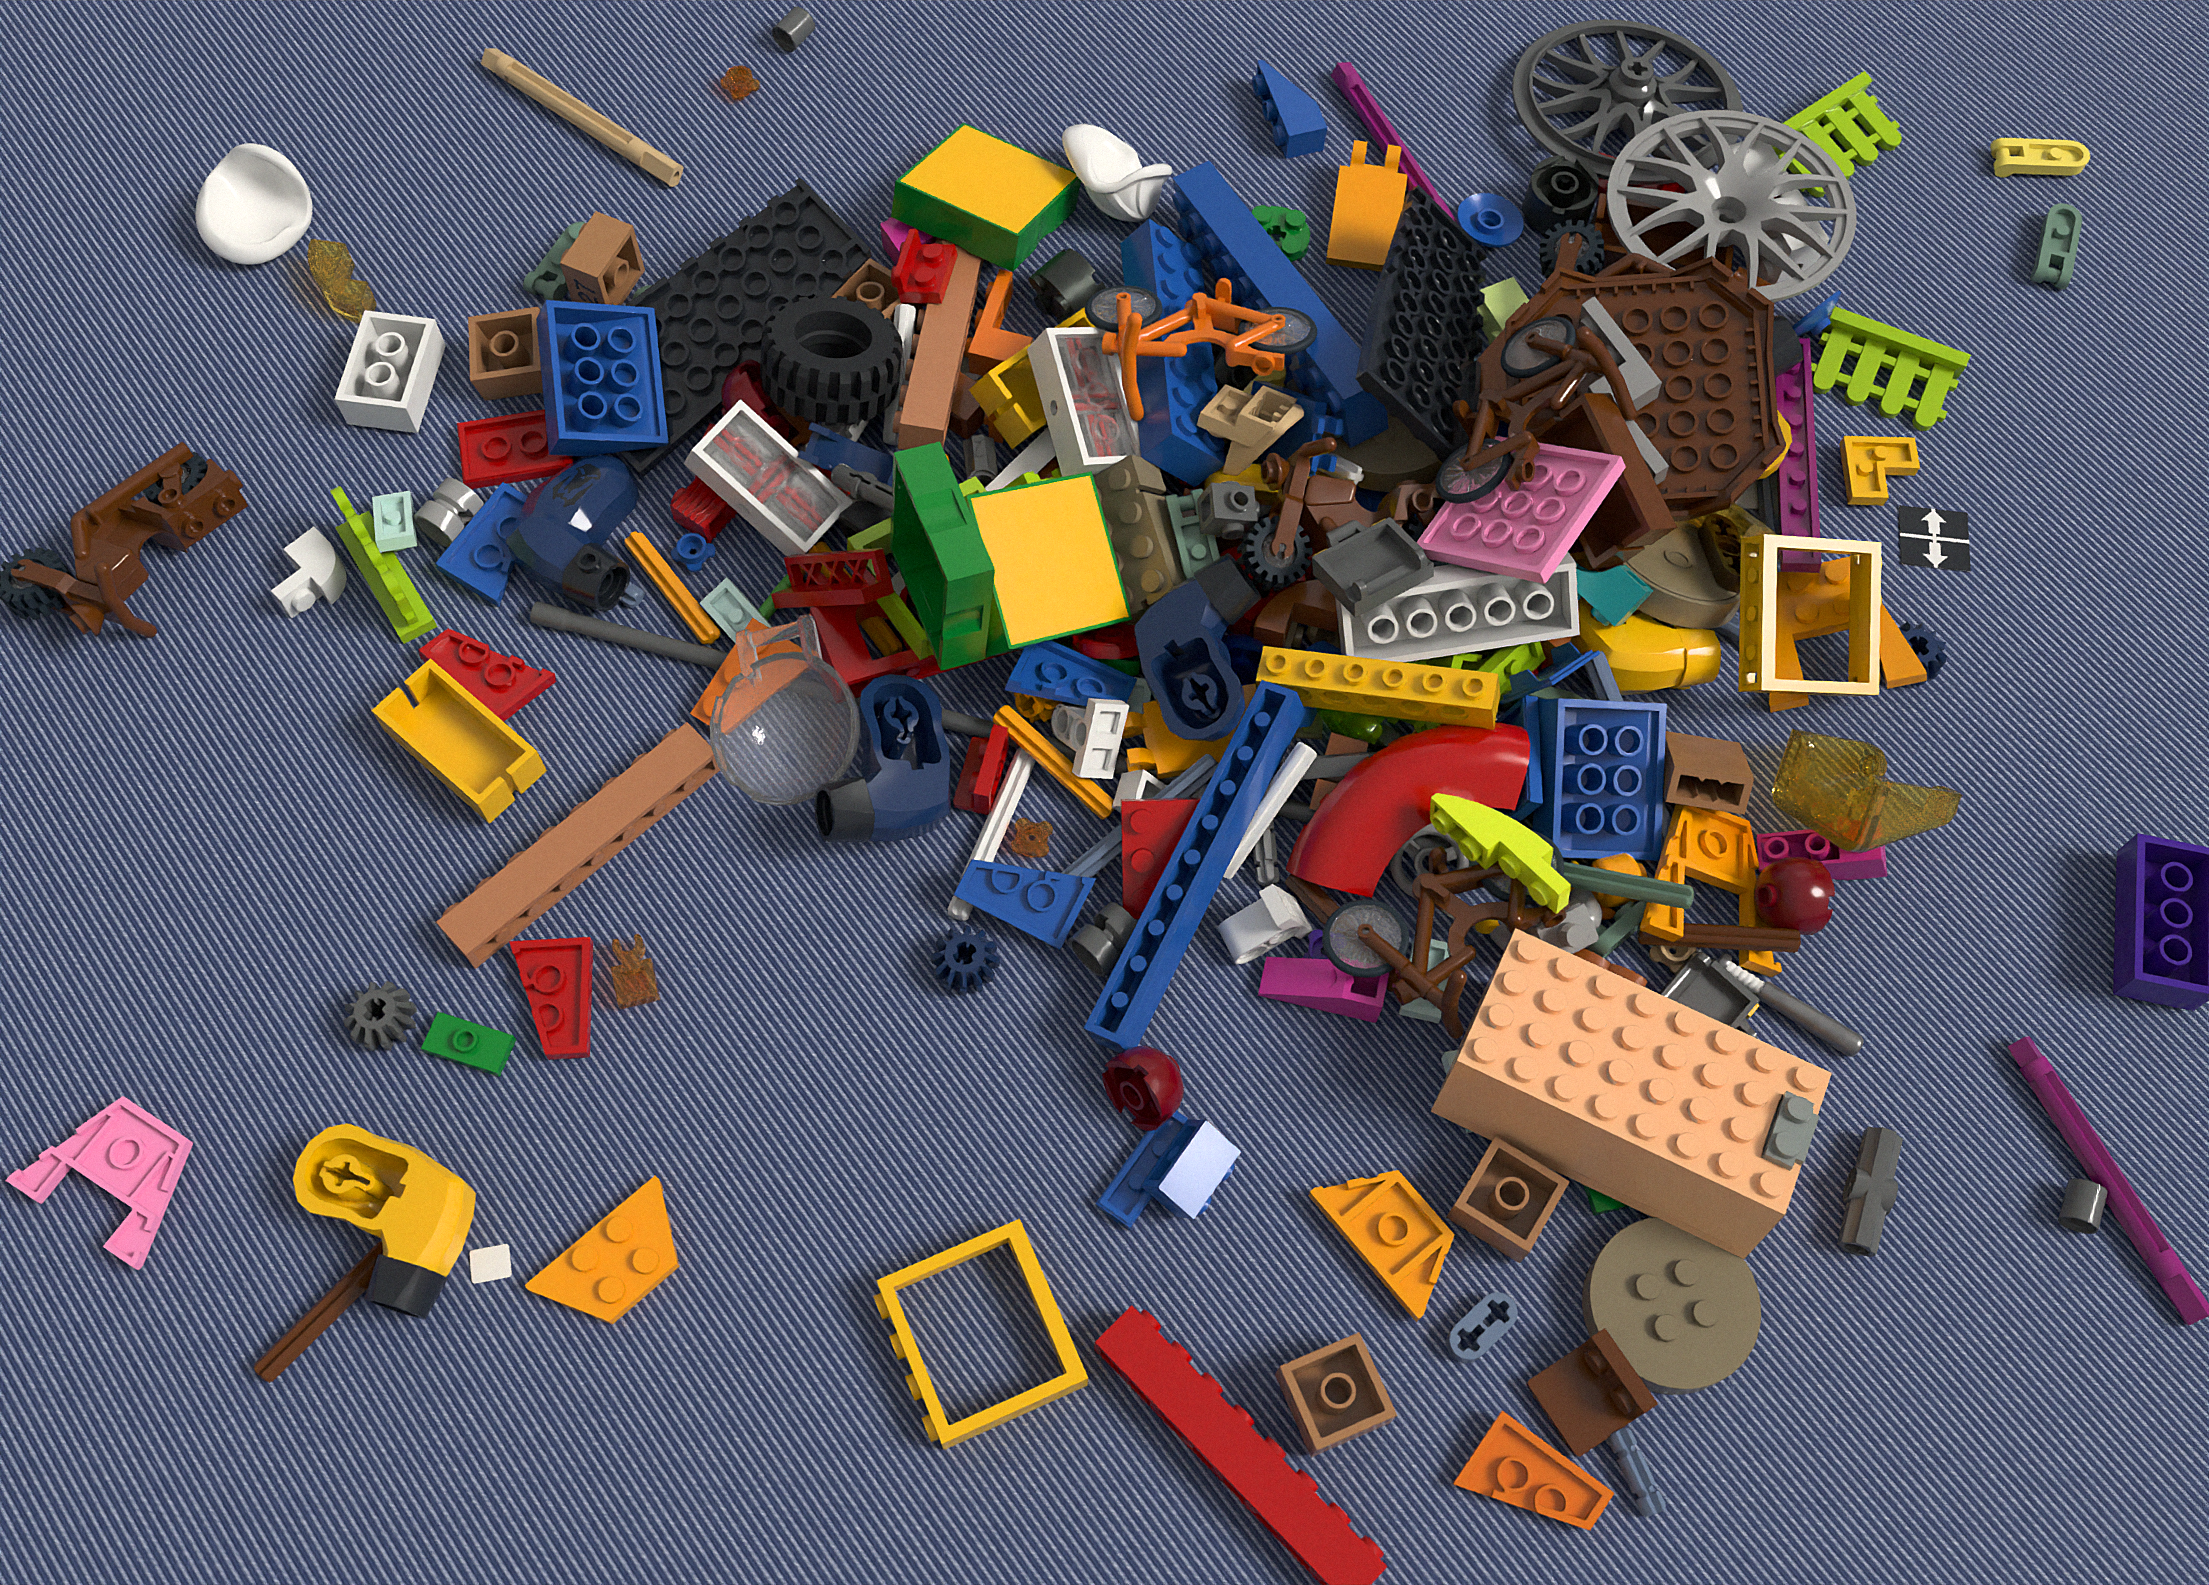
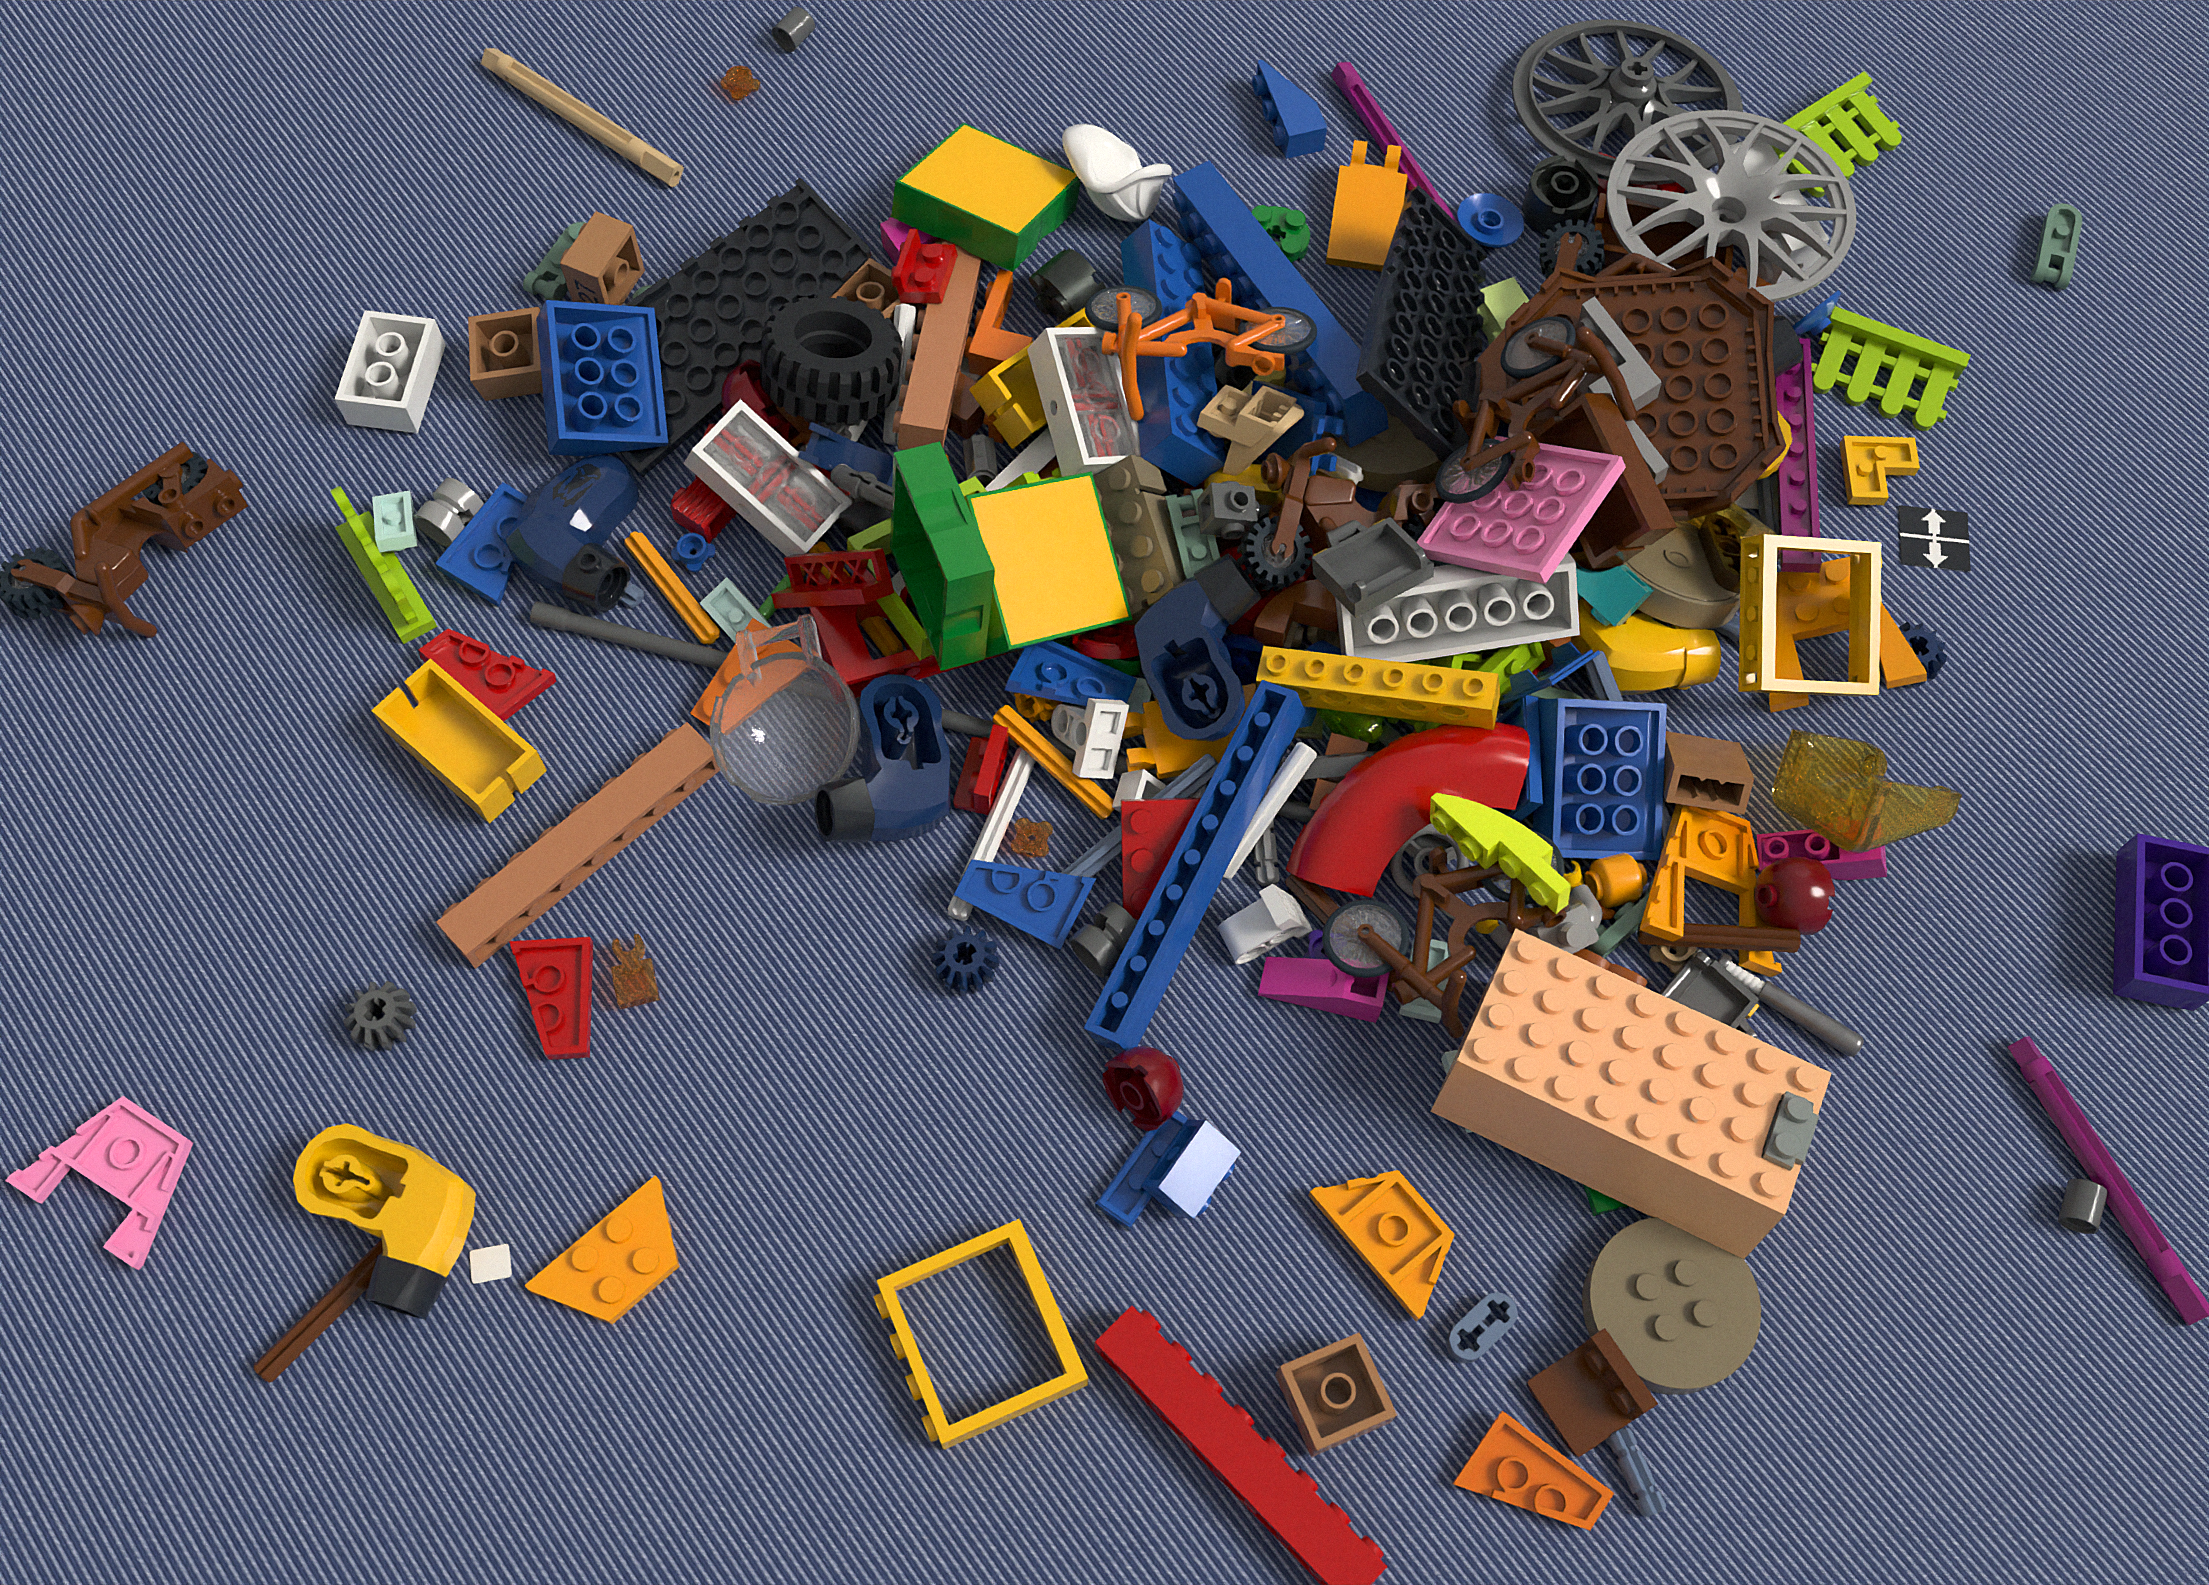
(253, 205): white piece -> none
(317, 575): white brick -> none
(332, 271): clear yellow brick -> none
(468, 1044): green plate -> none
(507, 450): red tile -> none
(1508, 1199): medium nougat brick -> none
(1627, 885): sand green axle -> none
(1870, 1191): dark grey piece -> none
(2038, 156): light yellow plate -> none

